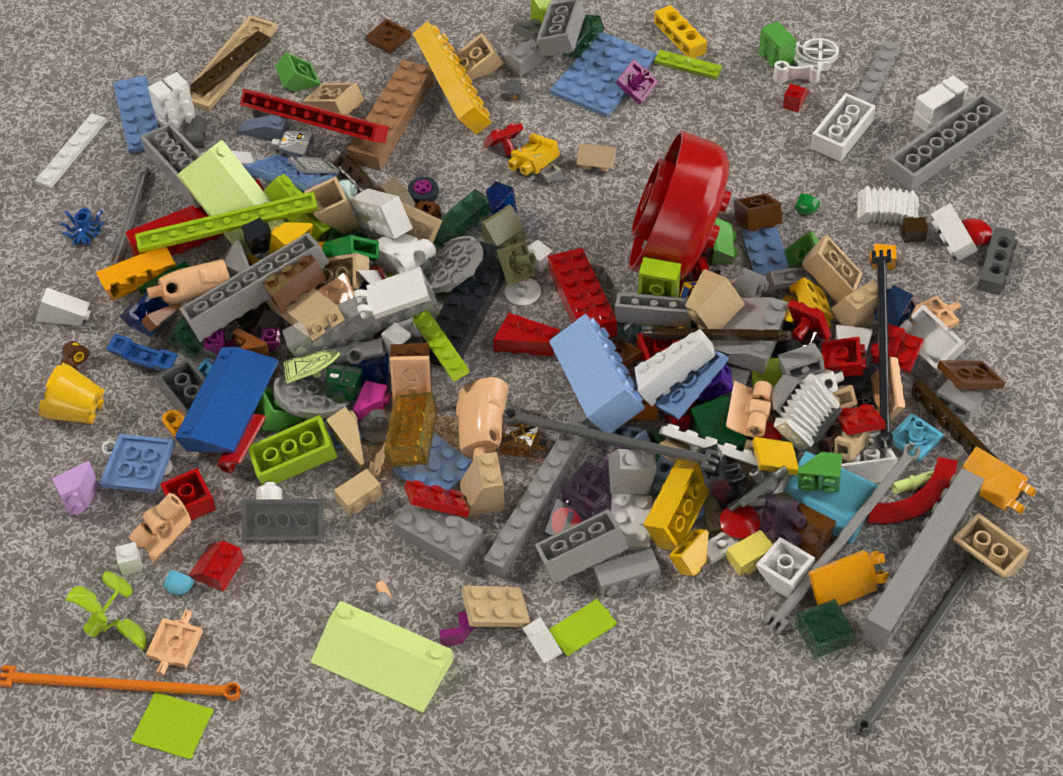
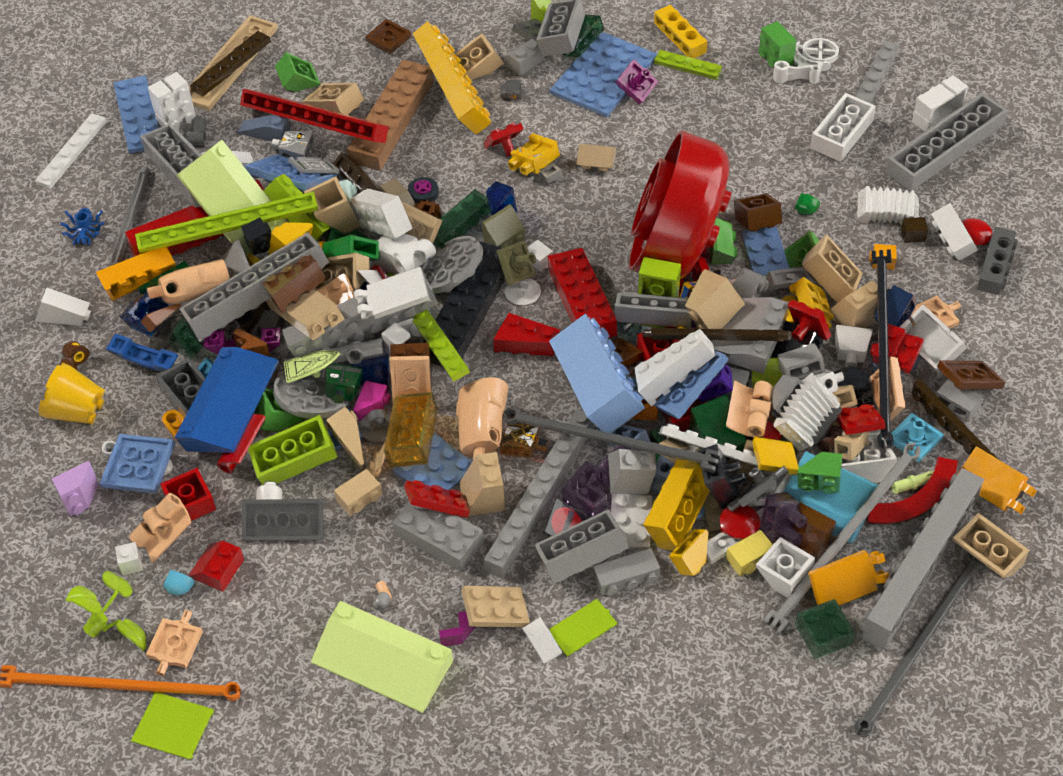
(795, 97): red slope -> none
(844, 355): red plate -> none

